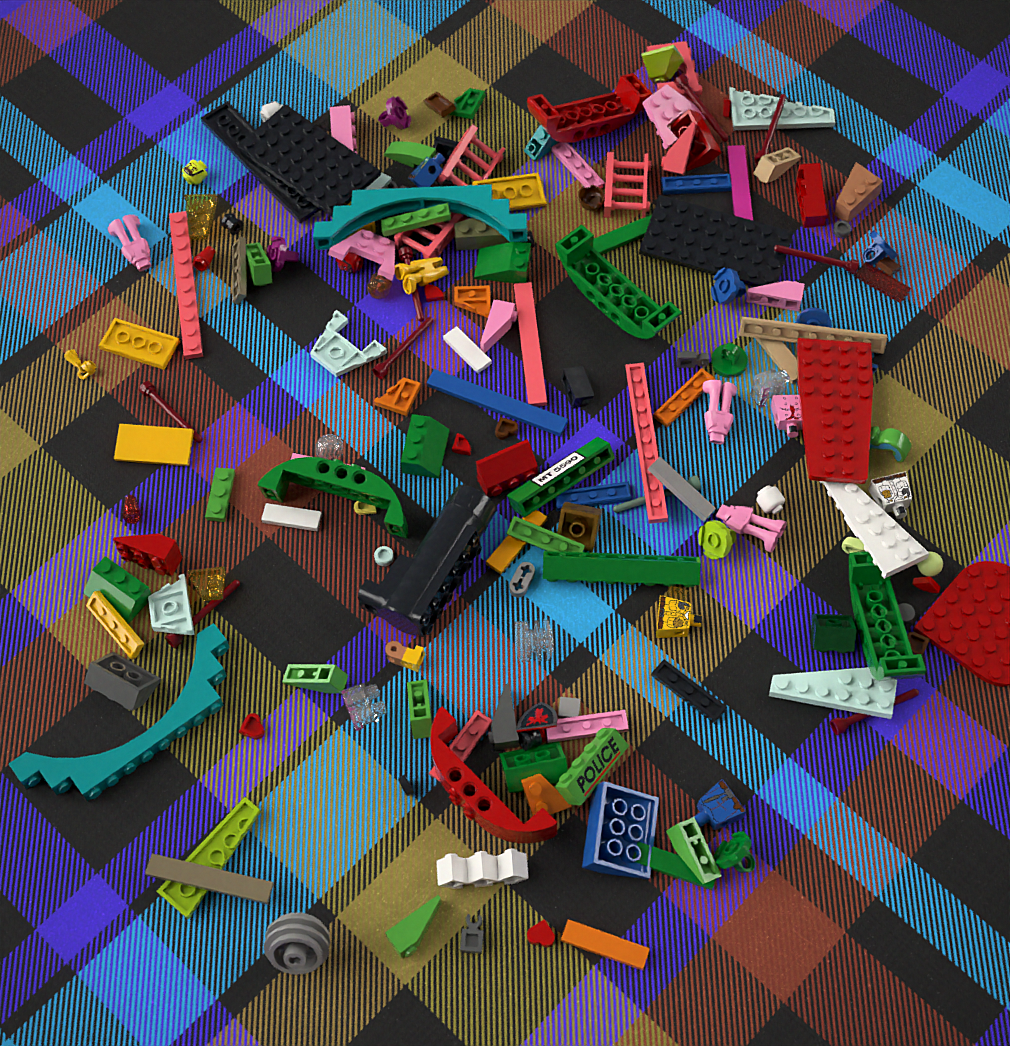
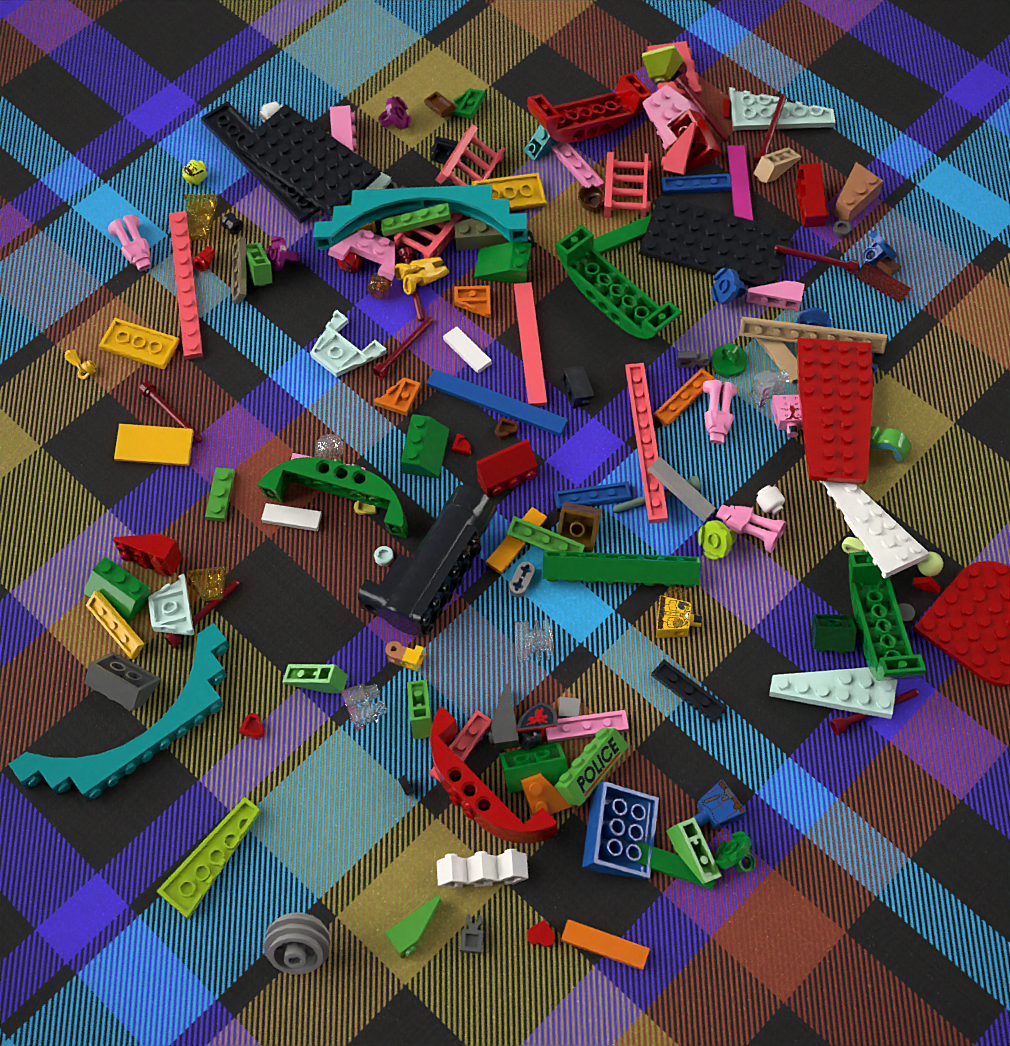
(131, 510): clear red cone -> none
(209, 878): dark tan tile -> none
(409, 152): bright green slope -> none
(421, 176): blue torso -> none
(433, 293): red tile -> none
(498, 323): bright pink slope -> none
(560, 476): green brick -> none
(892, 493): white torso -> none
(917, 642): reddish brown tile -> none

